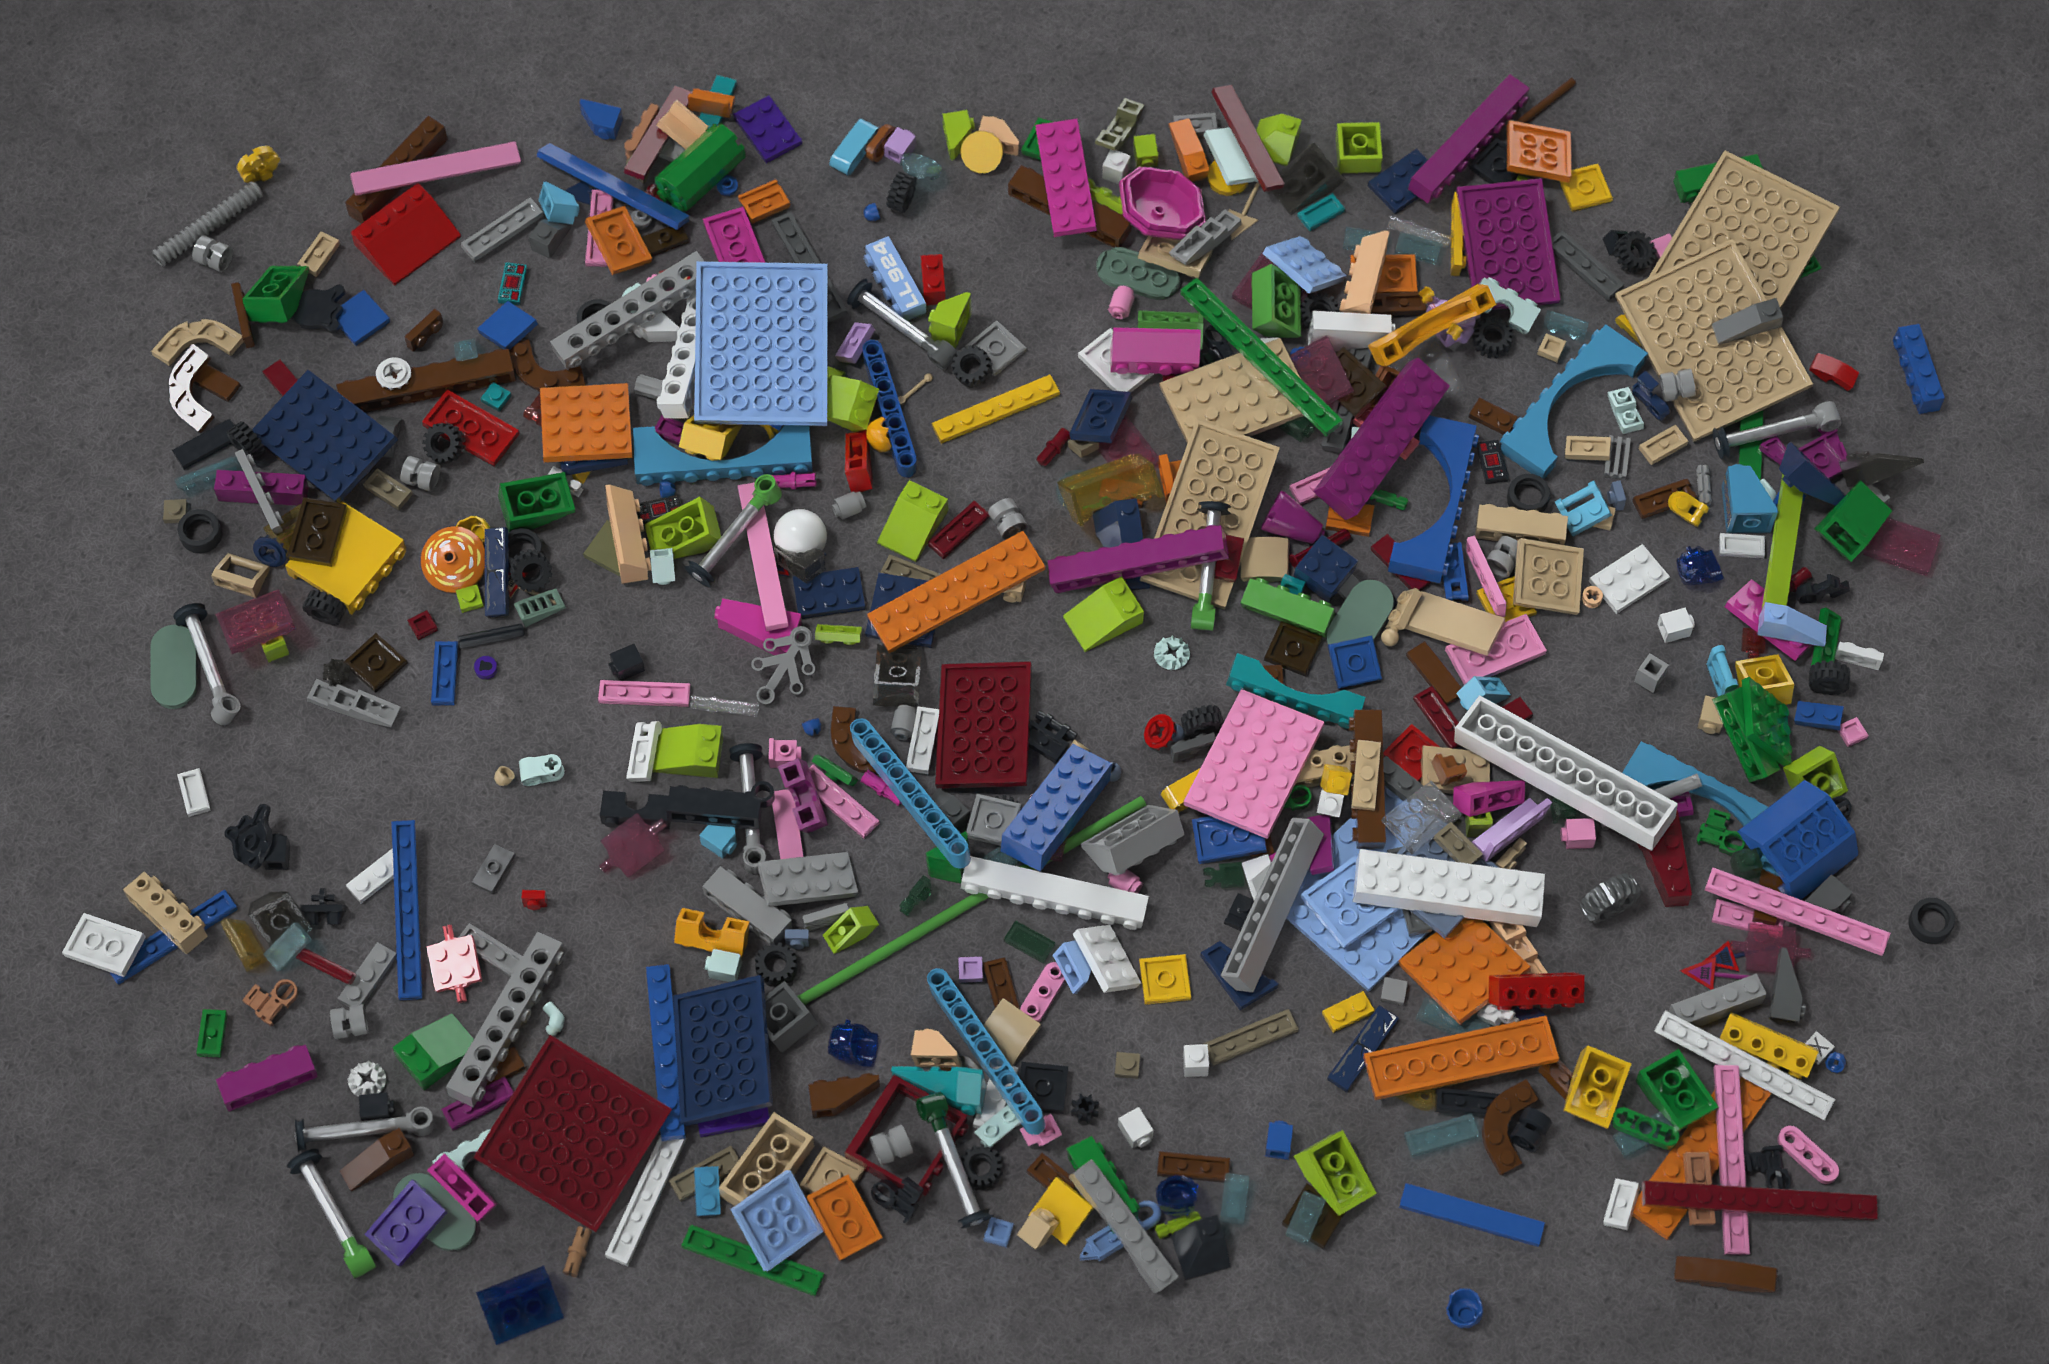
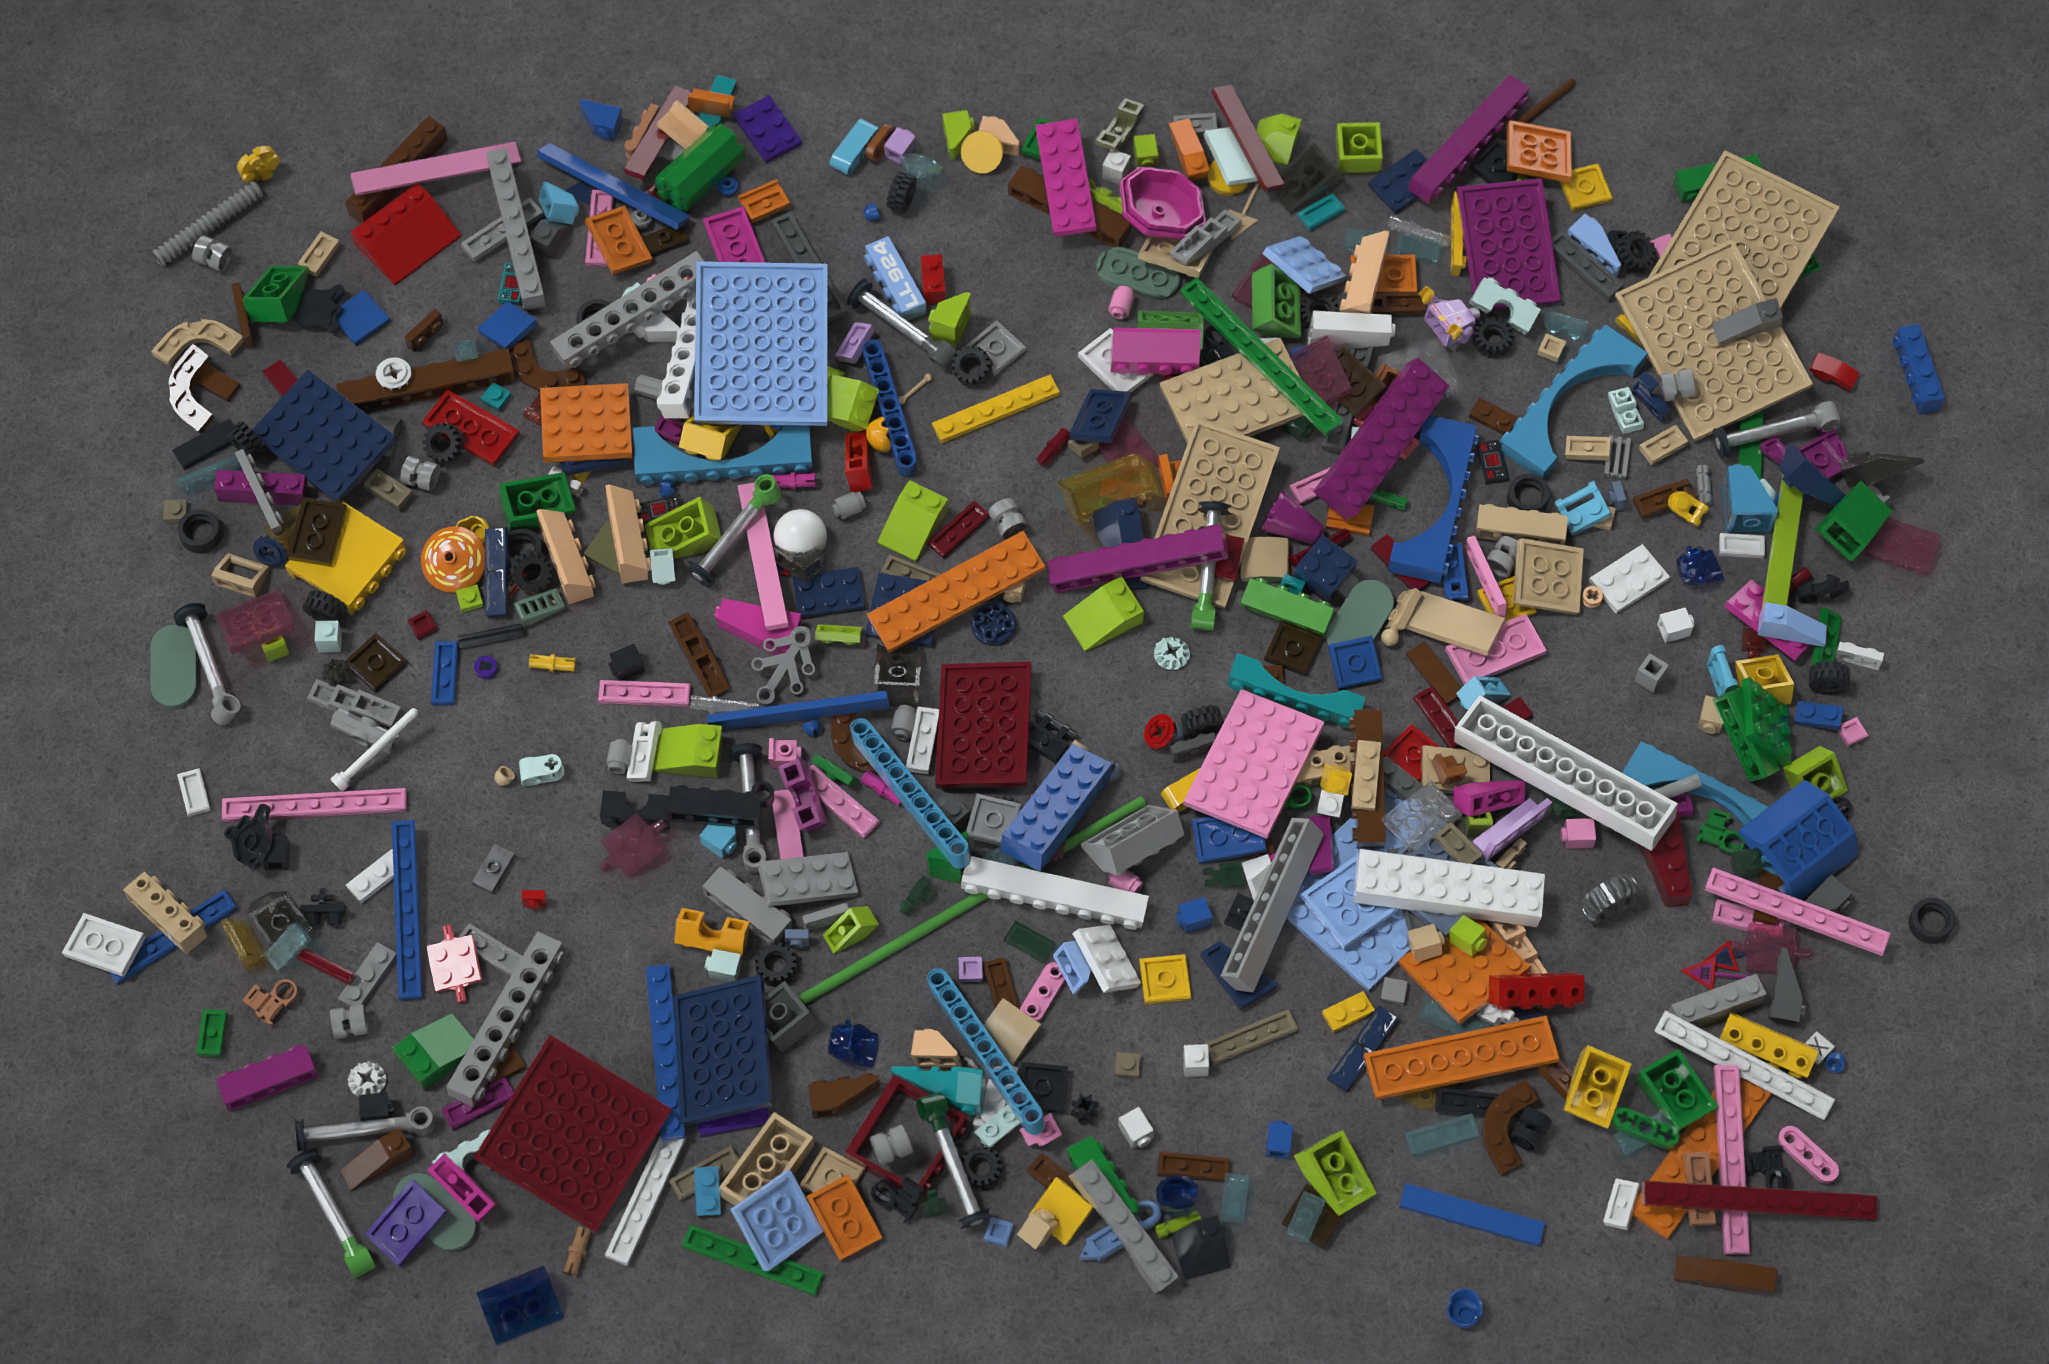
(318, 804): none -> bright pink tile
(328, 636): none -> light aqua brick
(343, 779): none -> white piece
(362, 730): none -> light grey piece
(515, 229): none -> light grey brick
(552, 662): none -> yellow pin
(556, 1019): light aqua arm -> none
(565, 555): none -> light nougat slope
(618, 756): none -> light grey brick
(698, 655): none -> reddish brown slope
(800, 711): none -> blue tile
(933, 1205): none -> clear green plate
(993, 624): none -> dark blue tile
(1193, 915): none -> blue brick
(1404, 339): light orange arch -> none
(1425, 942): none -> tan brick
(1468, 936): none -> lime brick
(1592, 238): none -> light blue slope

